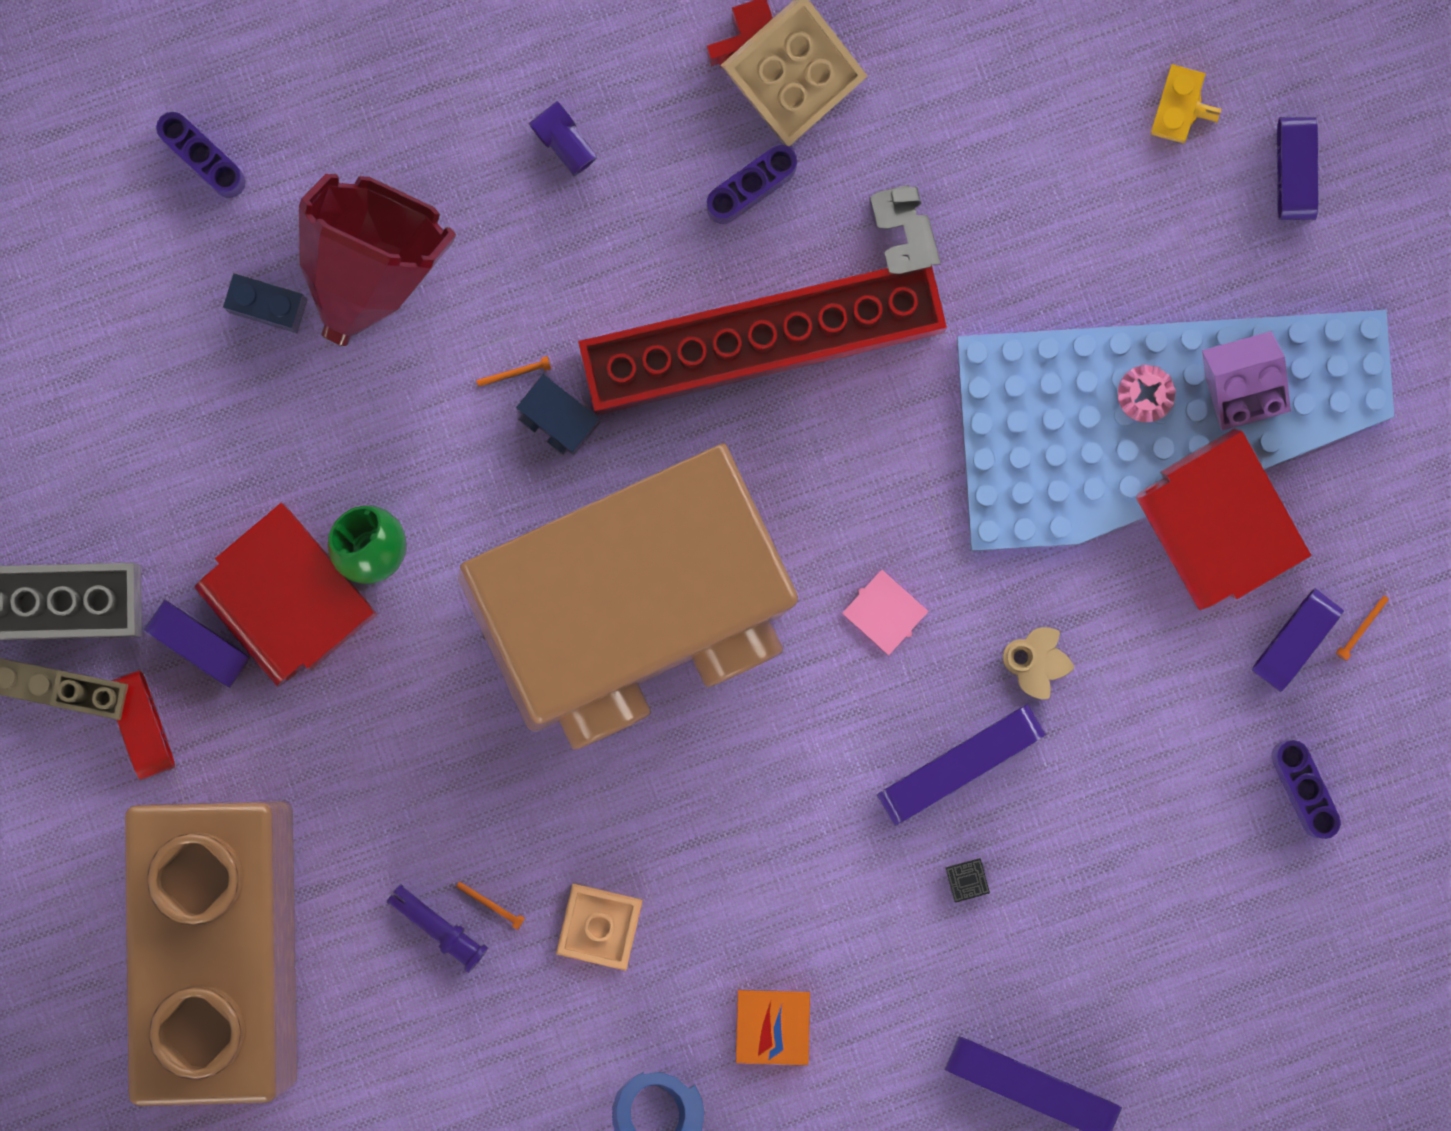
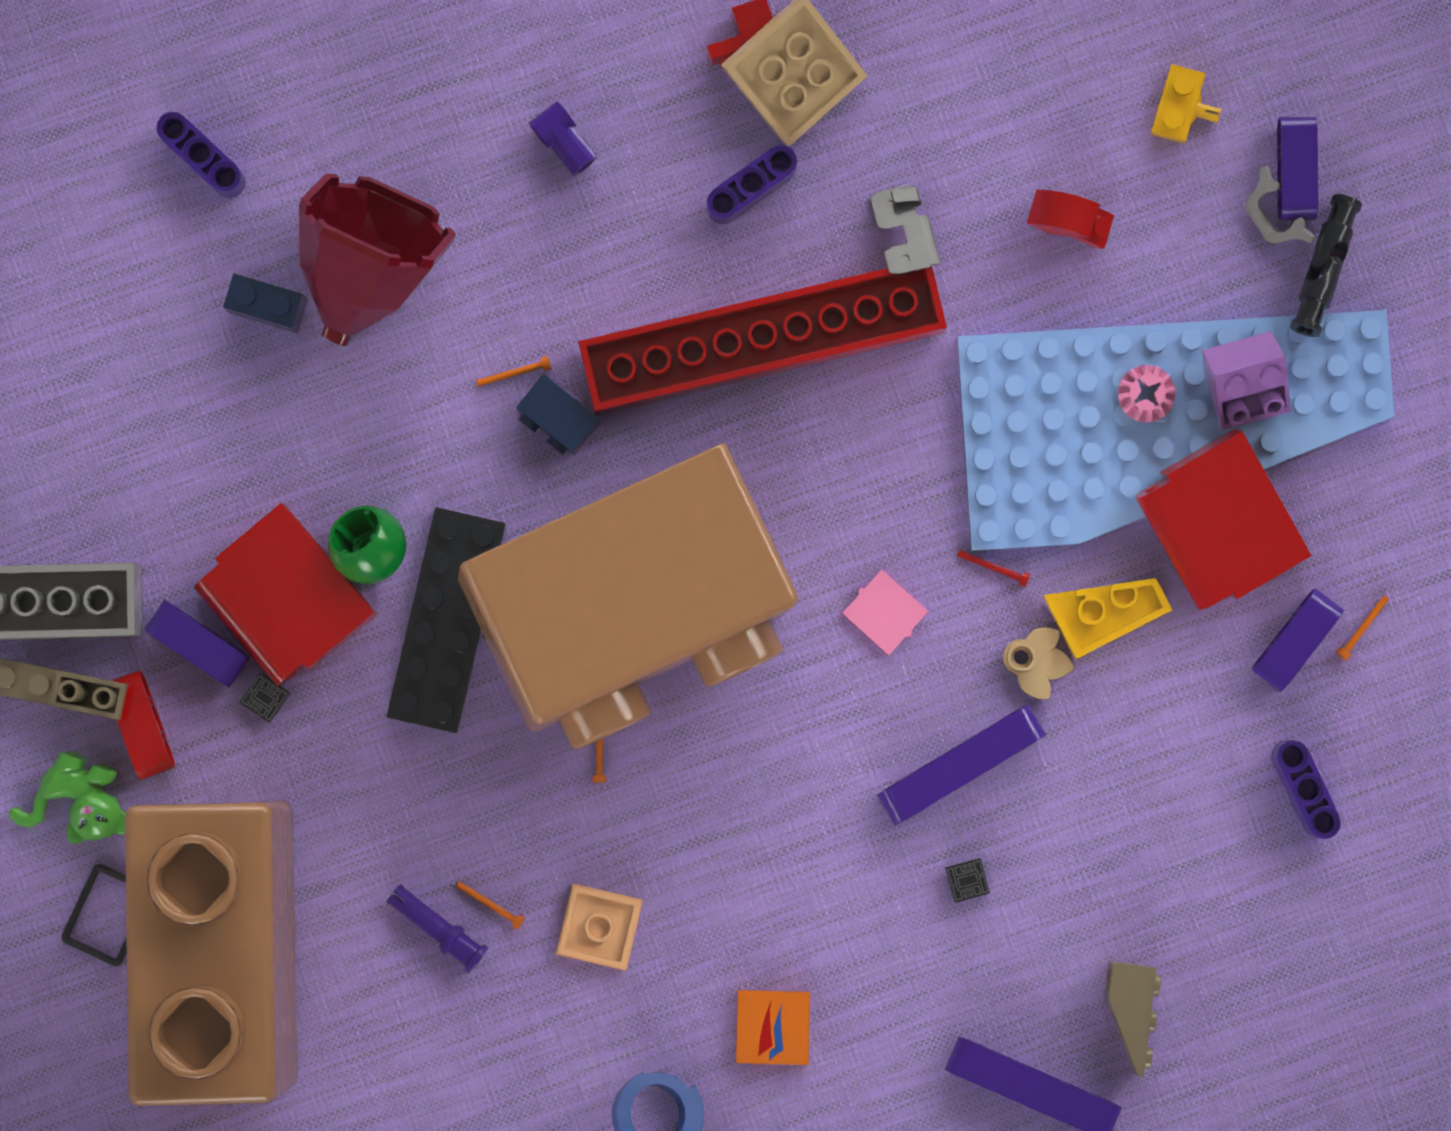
(78, 907): none -> black piece
(93, 812): none -> bright green animal
(264, 698): none -> black tile
(441, 625): none -> black plate
(599, 777): none -> orange piece
(1023, 579): none -> red piece
(1070, 216): none -> red brick
(1104, 613): none -> yellow wing
(1130, 1000): none -> dark tan slope
(1268, 231): none -> light grey helmet
(1326, 261): none -> black piece

